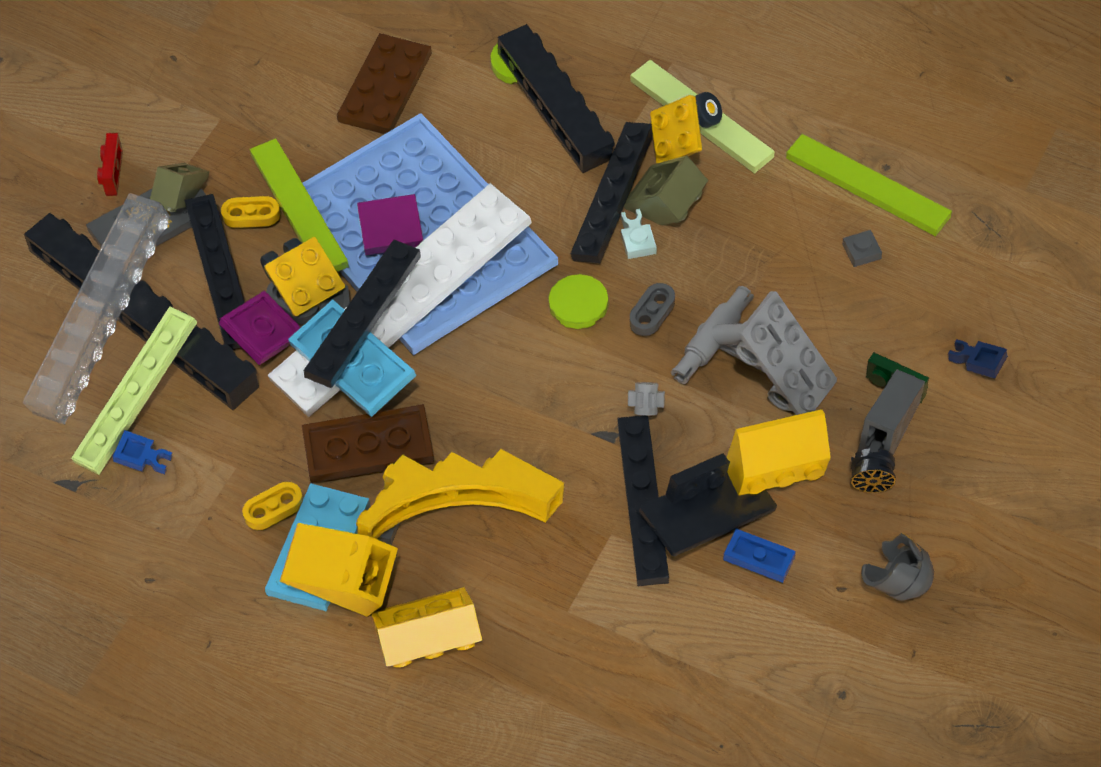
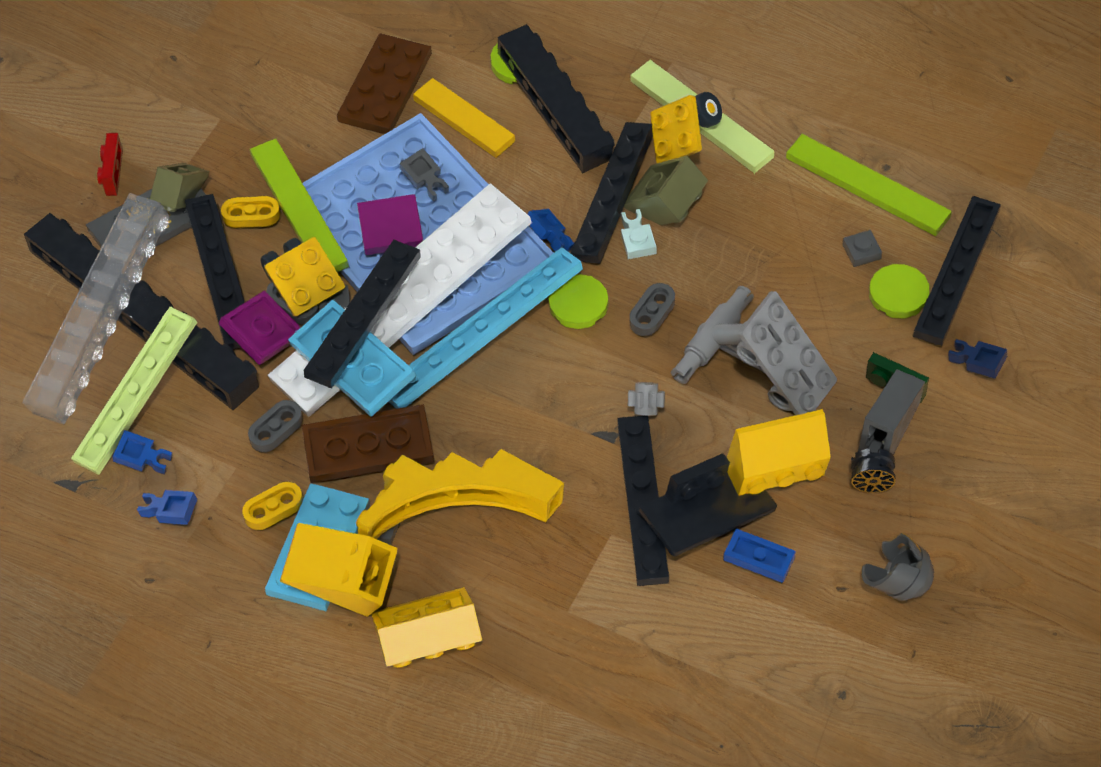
(172, 508): none -> blue plate
(273, 426): none -> dark grey plate
(423, 171): none -> dark grey plate
(464, 117): none -> yellow tile
(488, 324): none -> medium azure plate
(549, 227): none -> blue plate
(899, 290): none -> lime tile
(956, 271): none -> black plate

